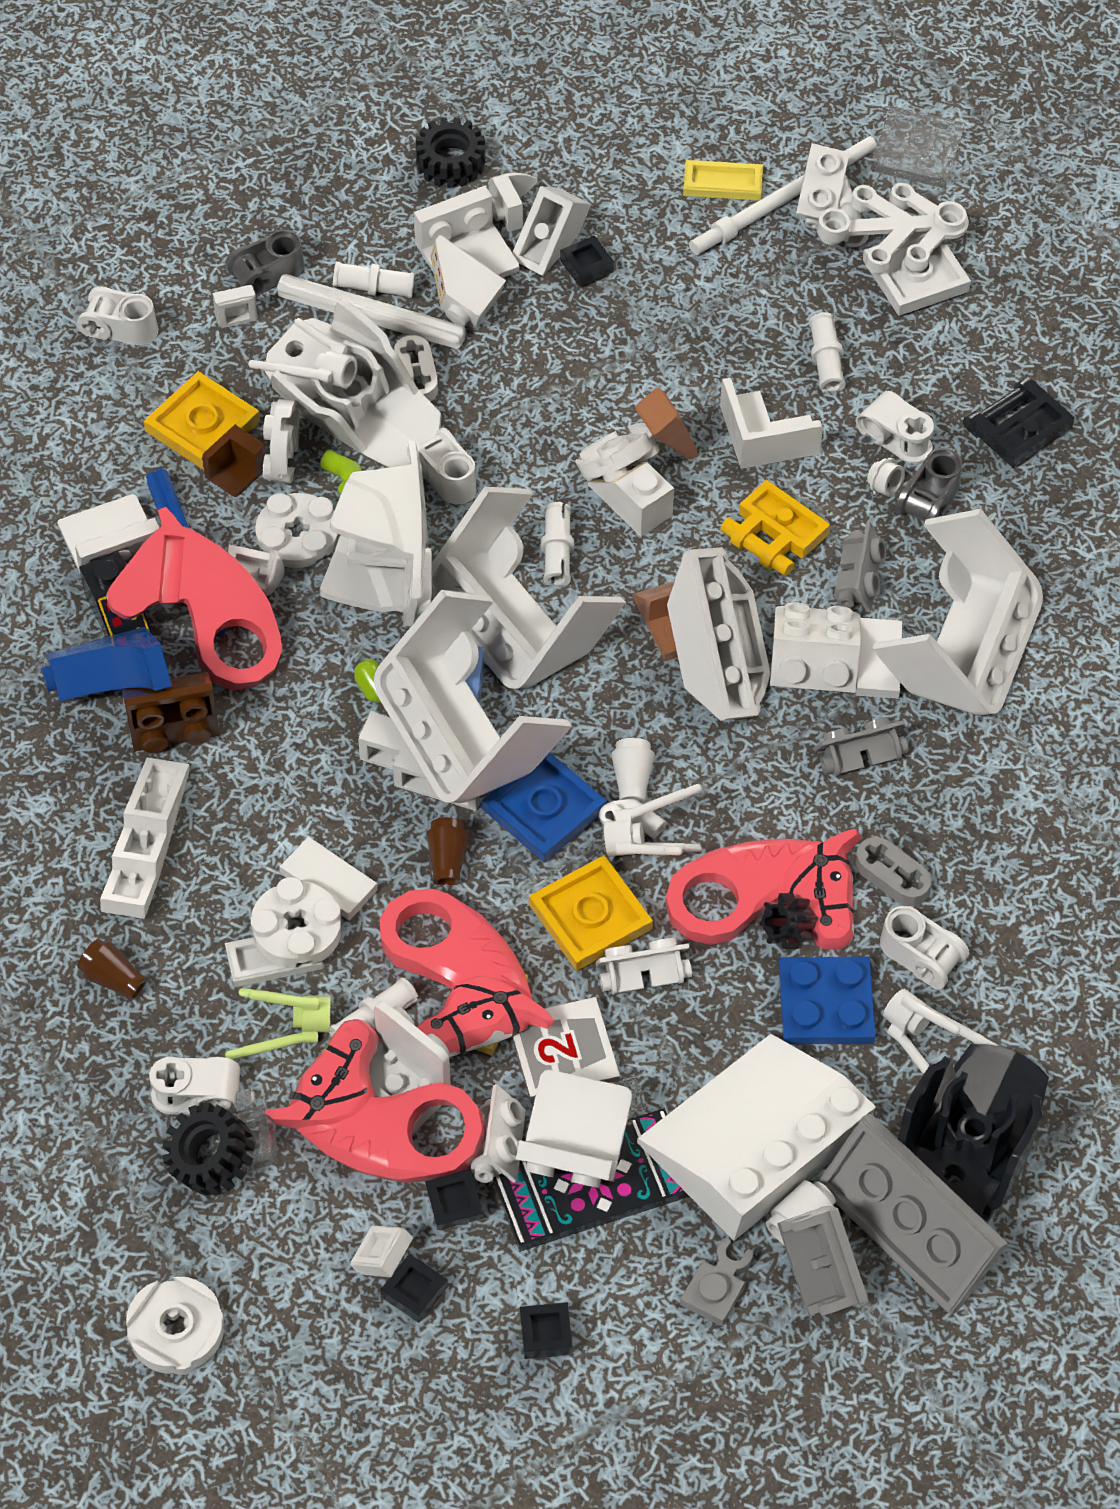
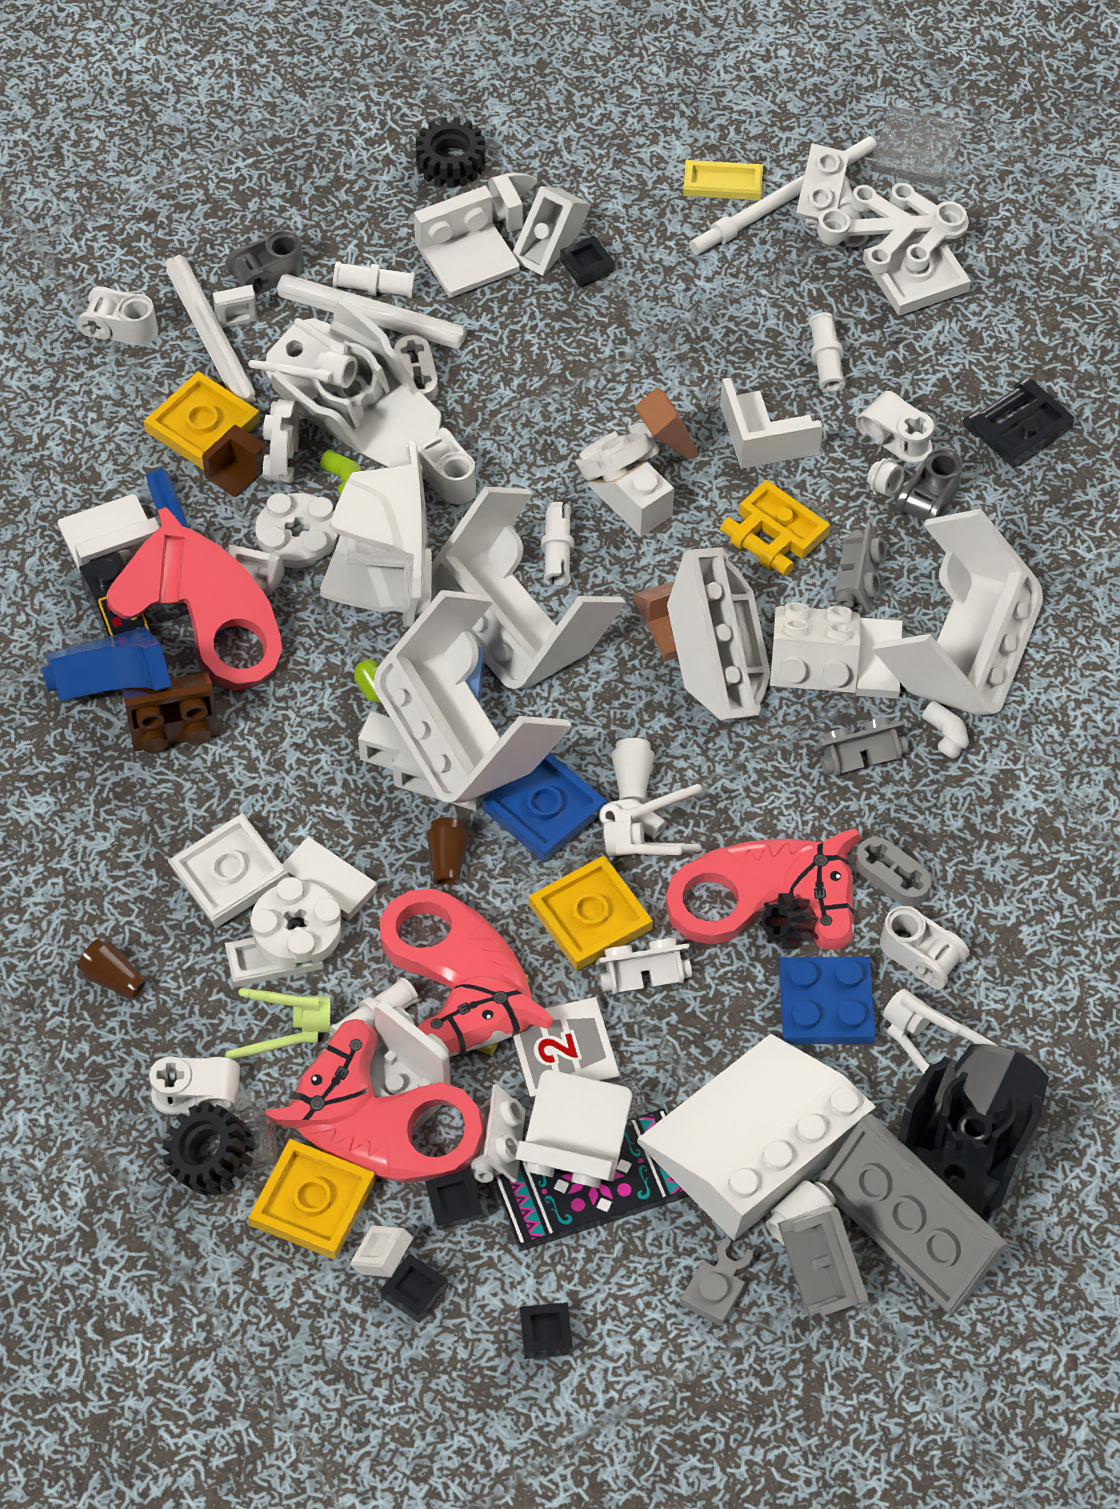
(145, 838): white slope -> none
(169, 1300): white plate -> none
(209, 329): none -> white axle
(228, 870): none -> white plate
(312, 1199): none -> yellow plate
(463, 284): white slope -> none
(950, 726): none -> white arm

